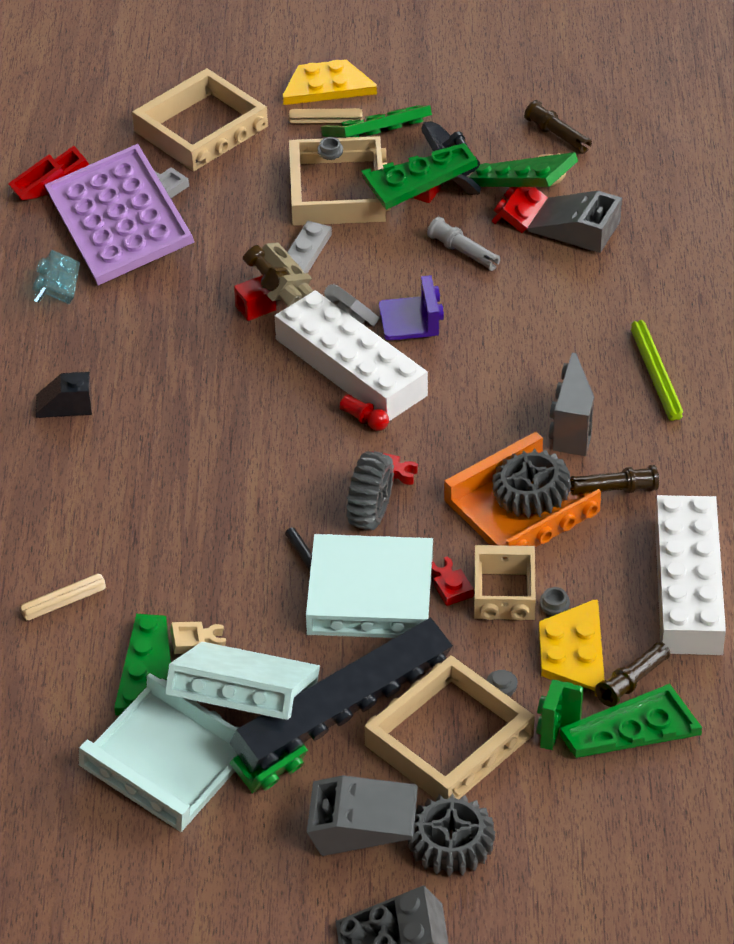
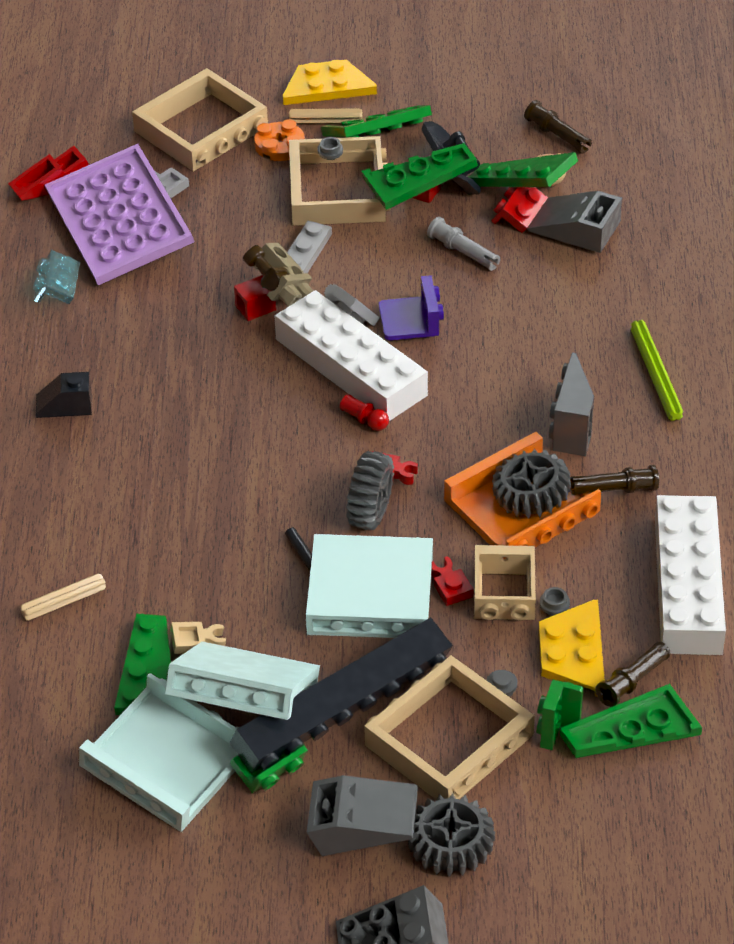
(269, 134): none -> orange plate

